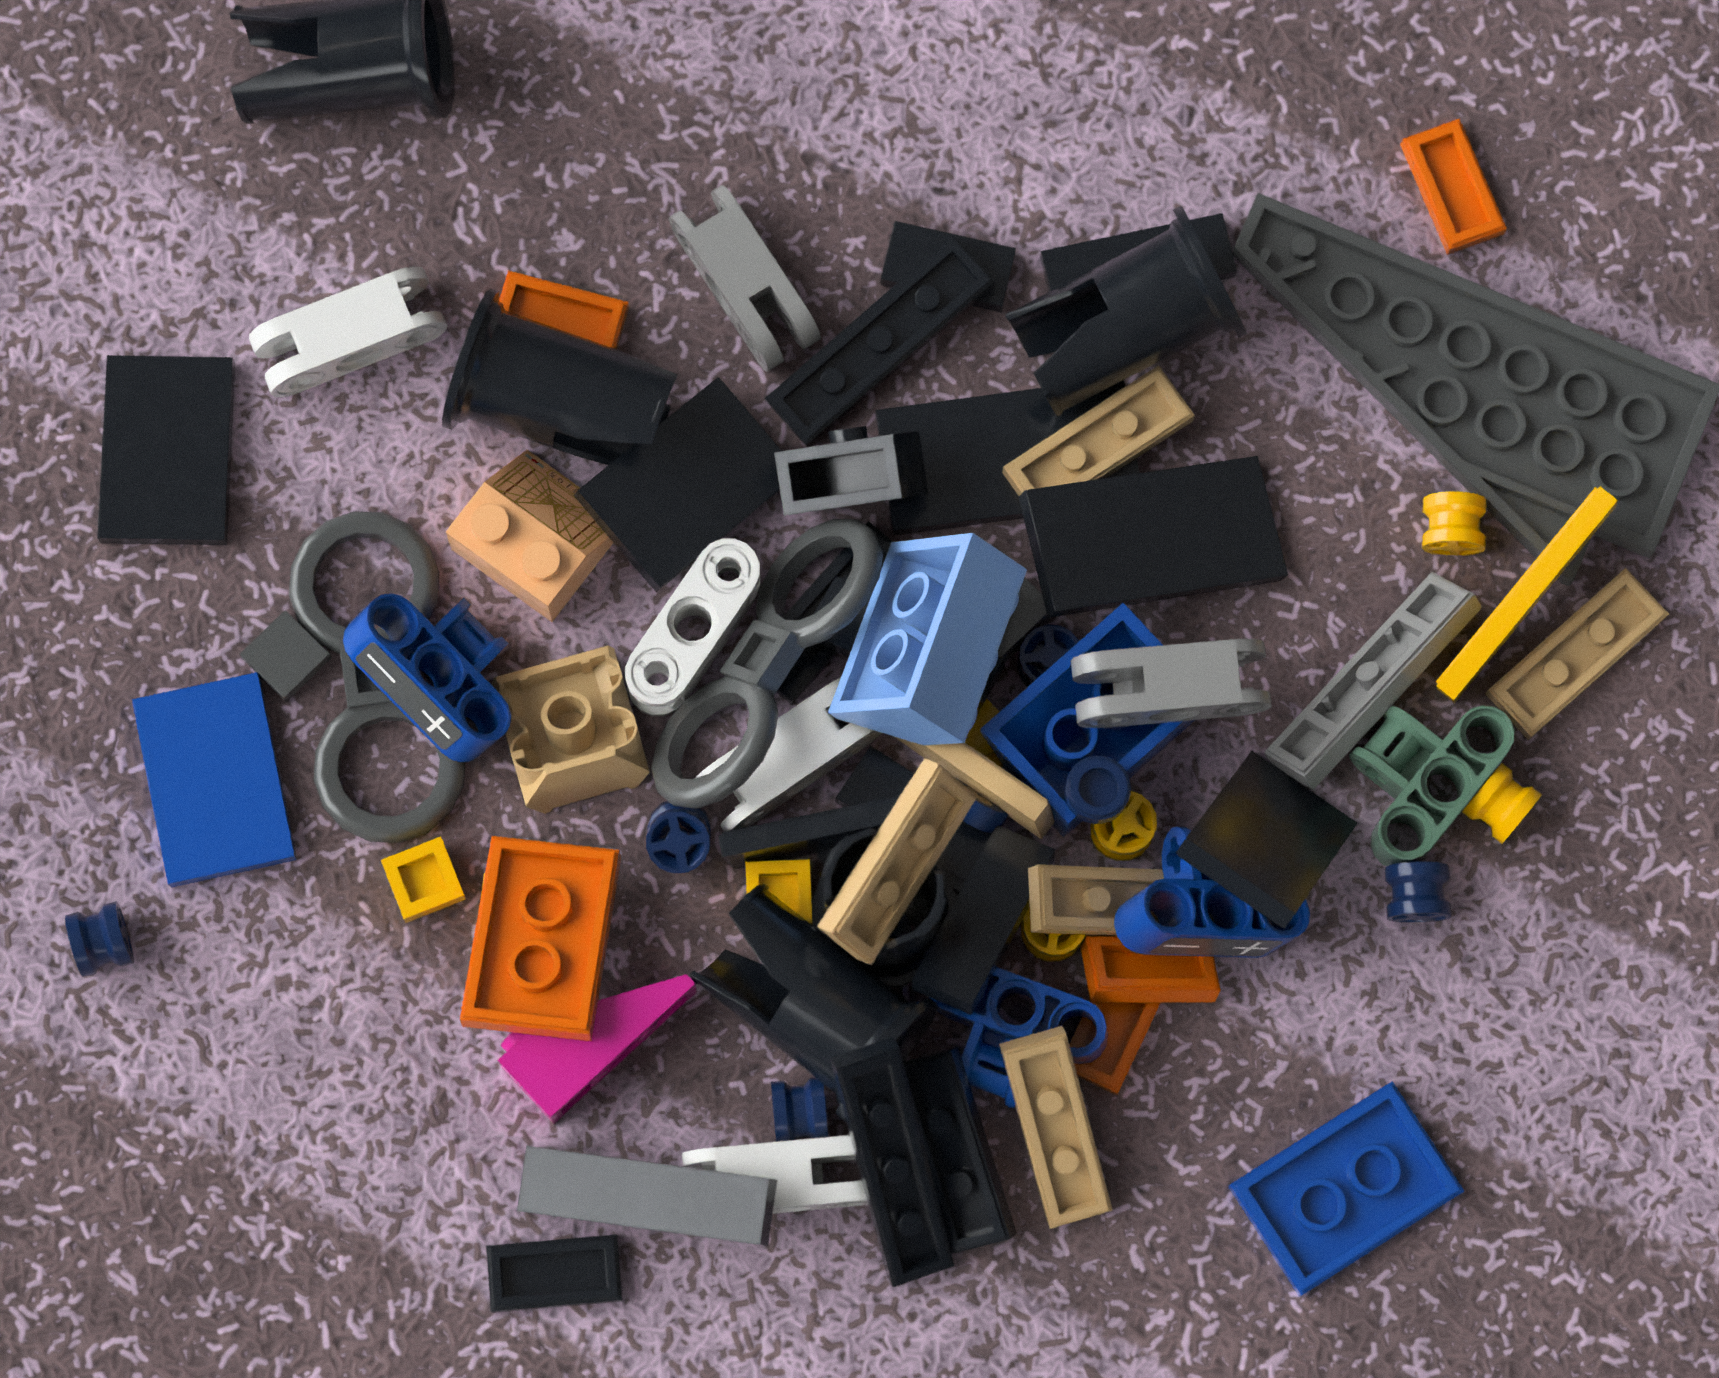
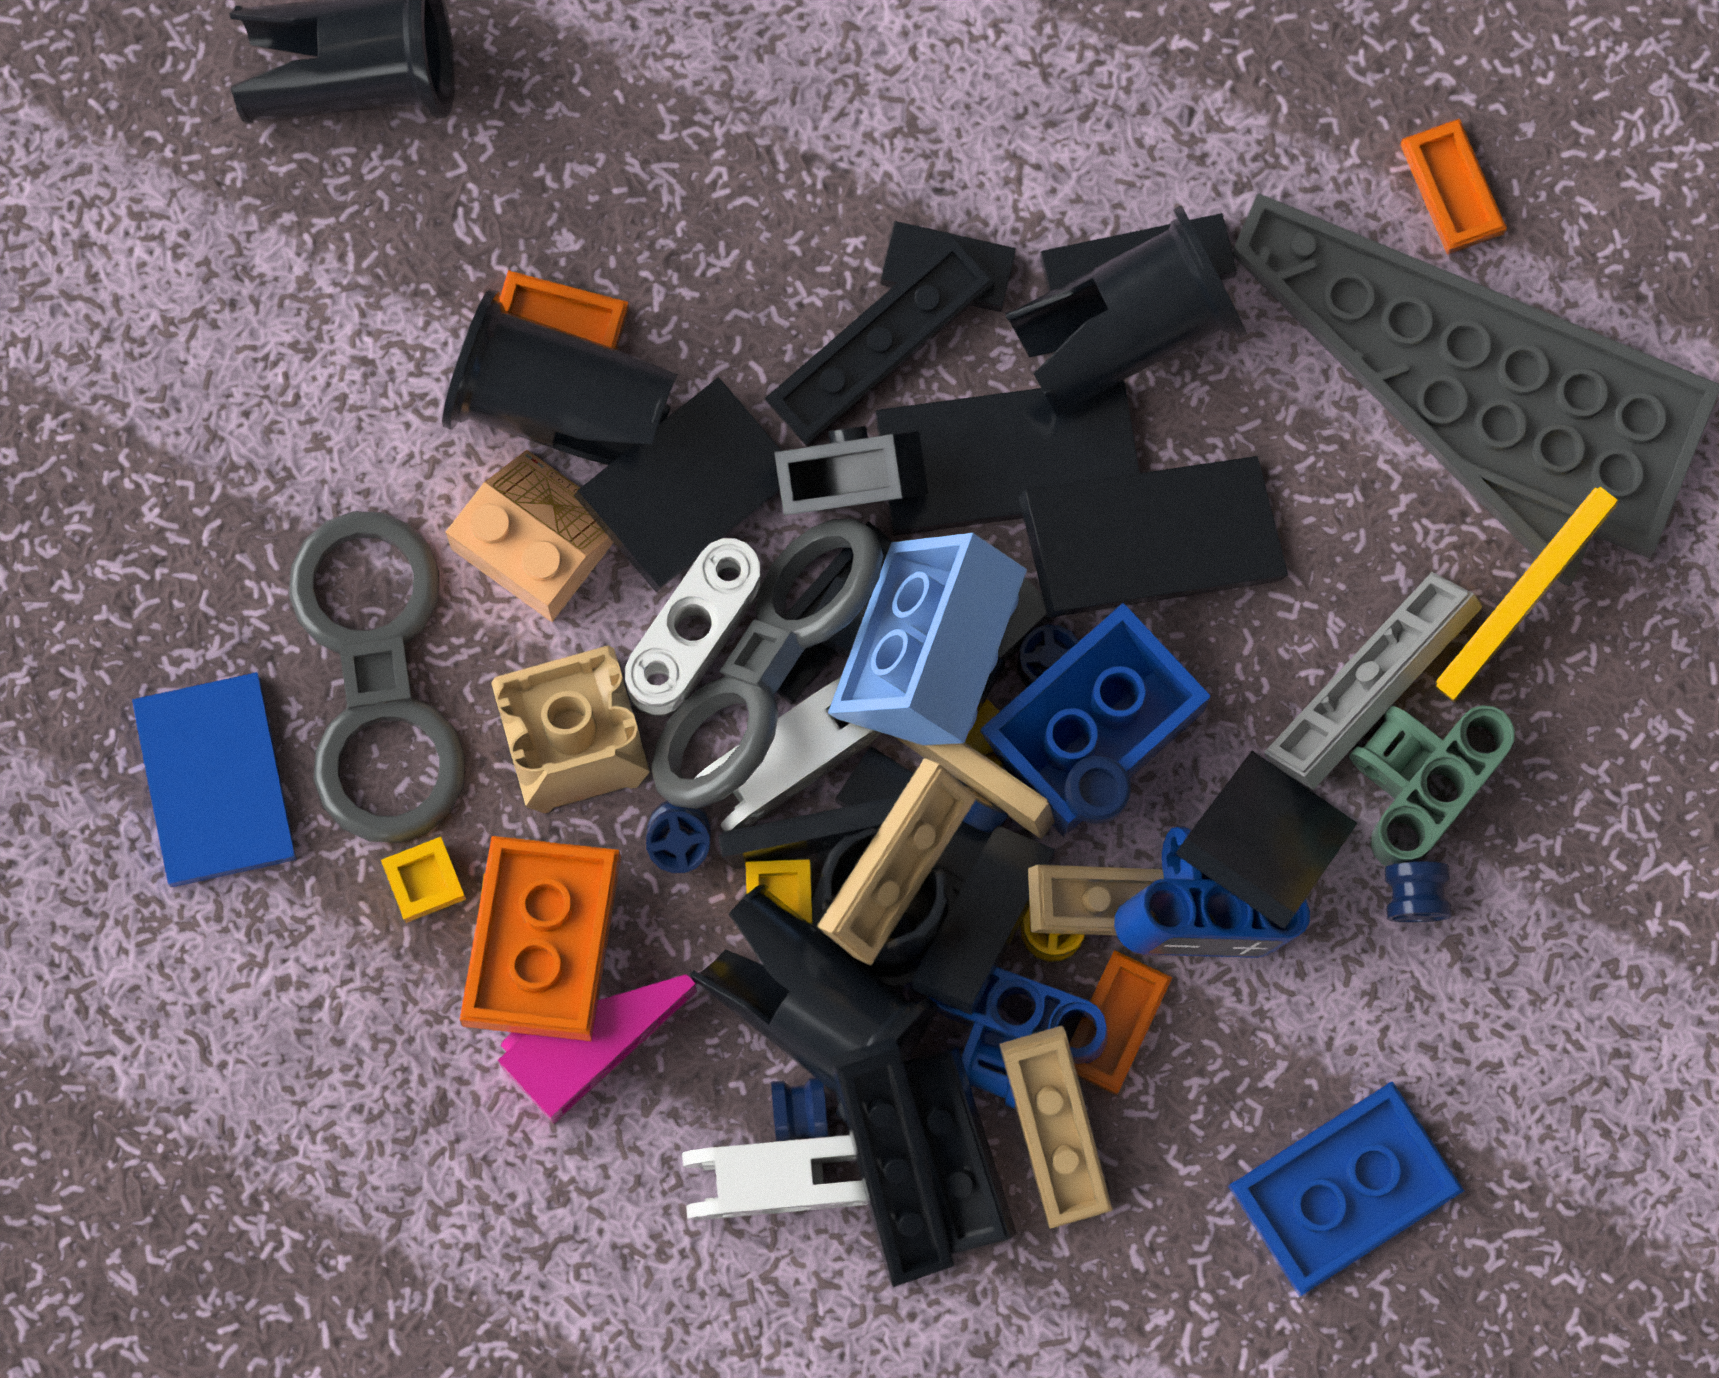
(99, 939): dark blue wheel -> none
(166, 450): black tile -> none
(285, 656): dark grey tile -> none
(346, 332): white piece -> none
(451, 655): blue beam -> none
(554, 1273): black tile -> none
(647, 1195): tile -> none
(744, 277): light grey piece -> none
(1104, 436): tan tile -> none
(1123, 976): orange tile -> none
(1136, 819): yellow wheel -> none
(1169, 683): light grey piece -> none
(1454, 523): yellow wheel -> none
(1502, 803): yellow wheel -> none
(1577, 653): tan tile -> none

